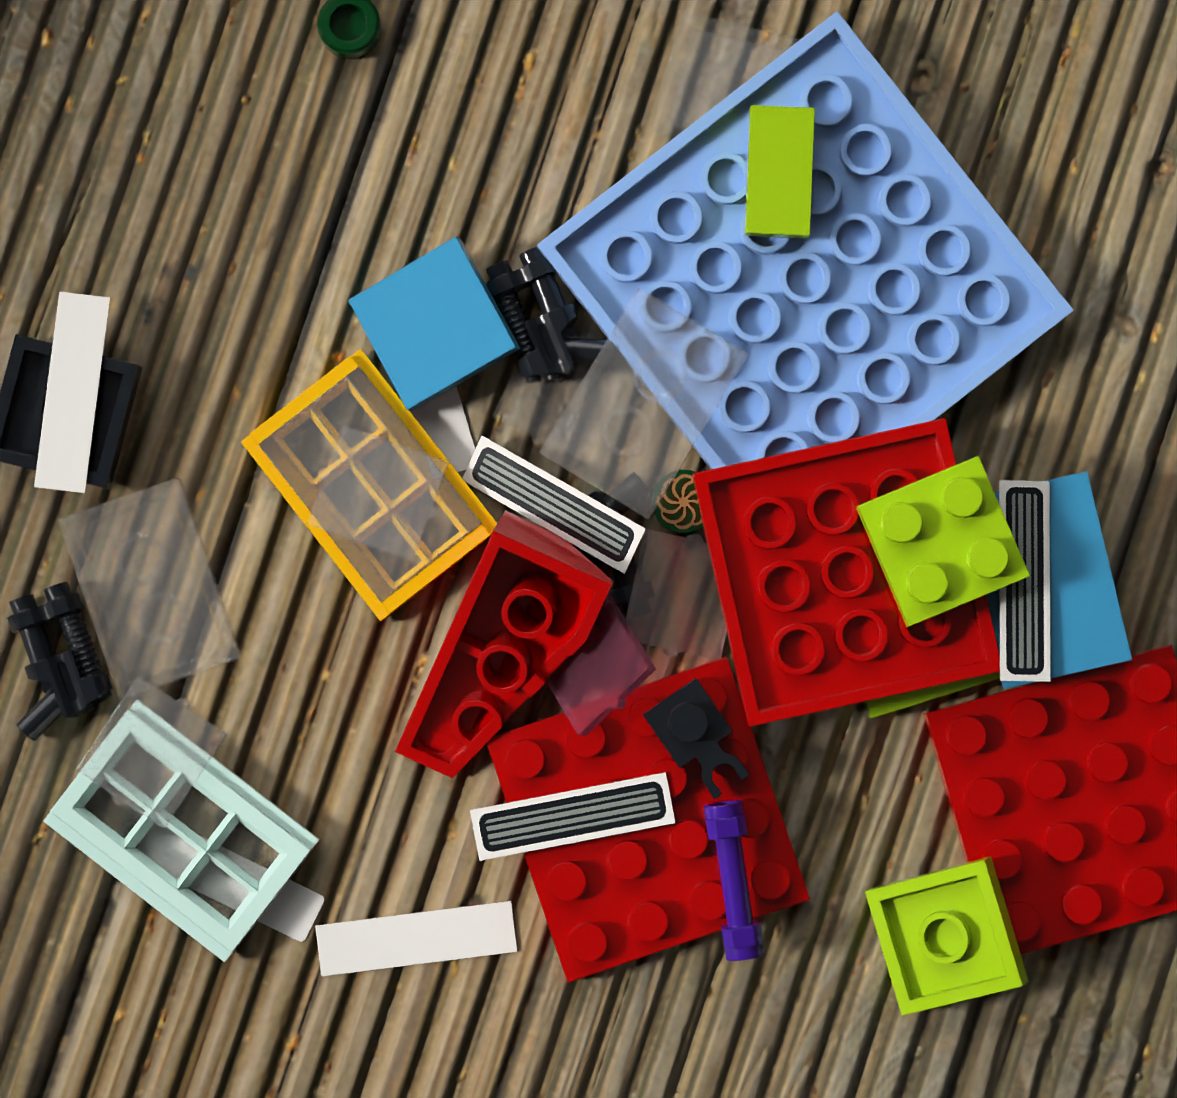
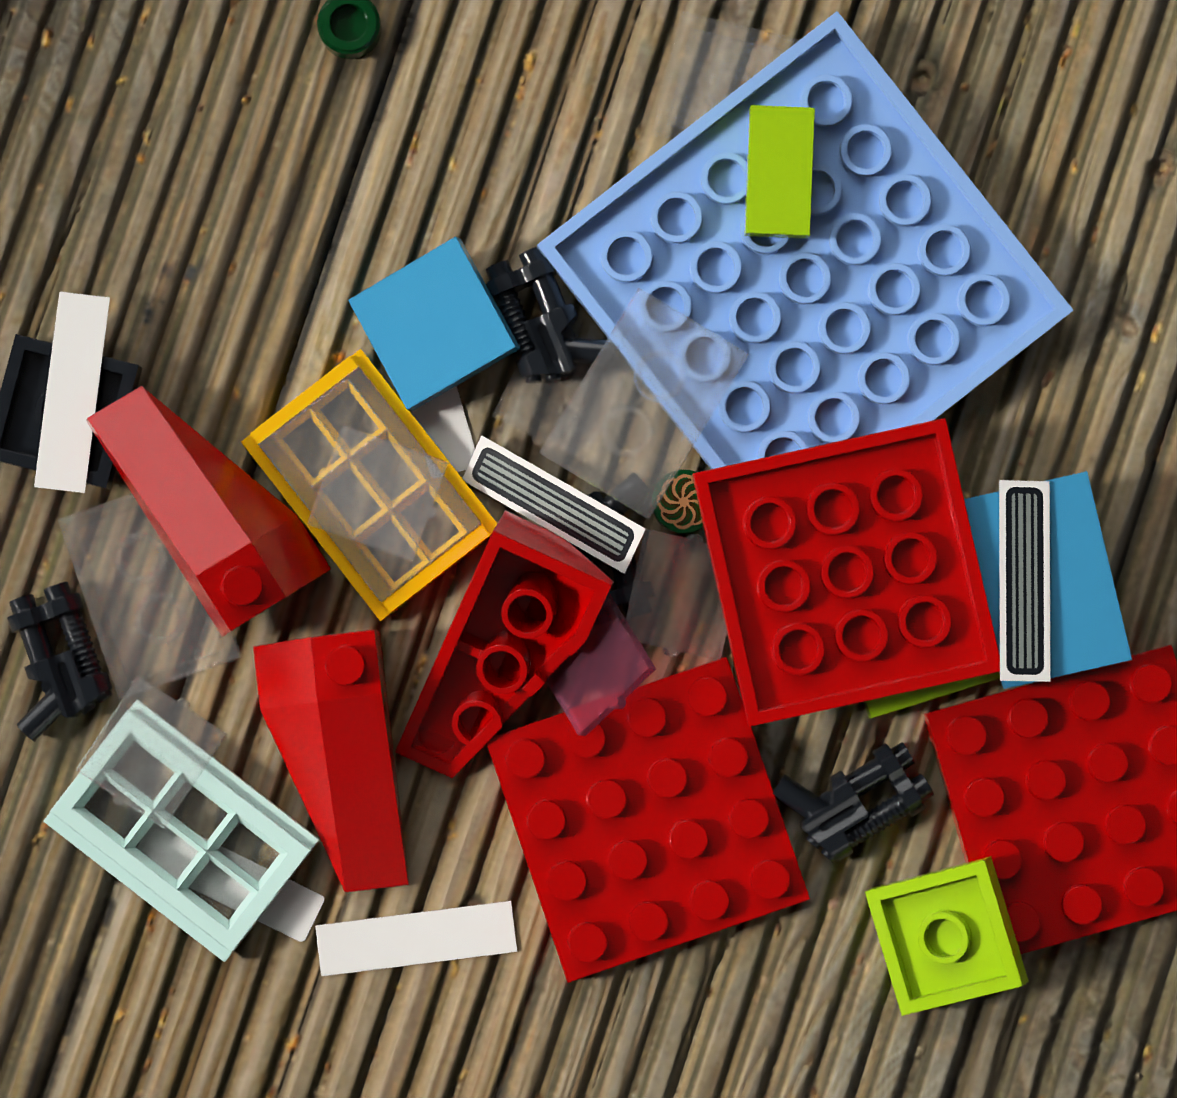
(215, 520): none -> red wedge
(335, 735): none -> red wedge
(572, 816): sticker -> none
(690, 729): black plate -> none
(741, 934): dark purple bar -> none
(838, 817): none -> black piece
(942, 541): lime plate -> none

